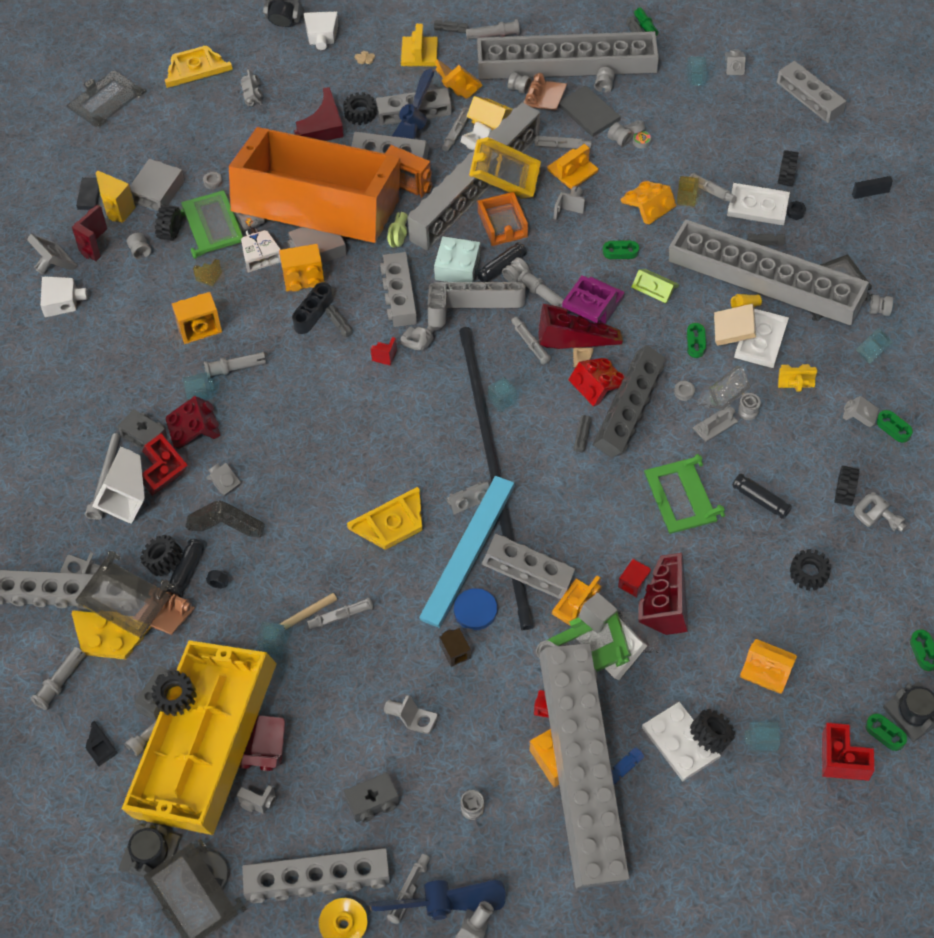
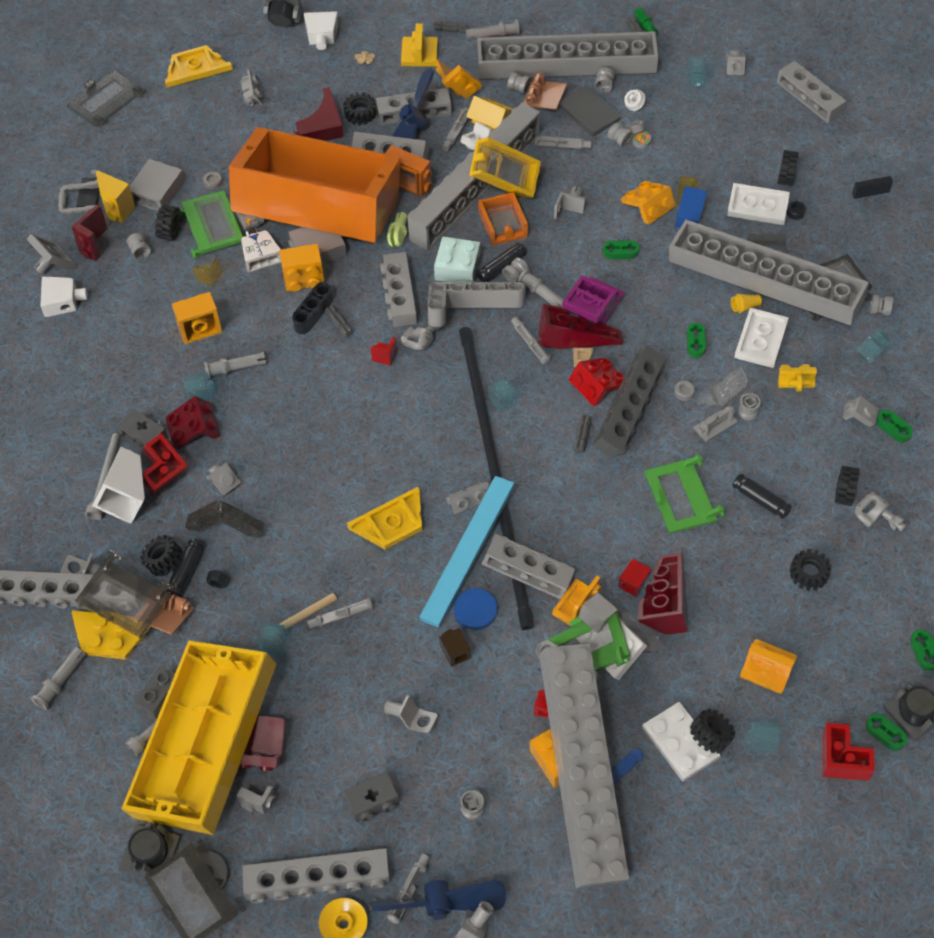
(62, 196): none -> light grey piece
(99, 746): black tile -> none
(182, 702): black tyre -> none
(573, 167): light orange bracket -> none
(634, 100): none -> white hat
(654, 285): lime panel -> none
(690, 205): none -> blue panel
(714, 189): light grey piece -> none
(735, 324): tan tile -> none

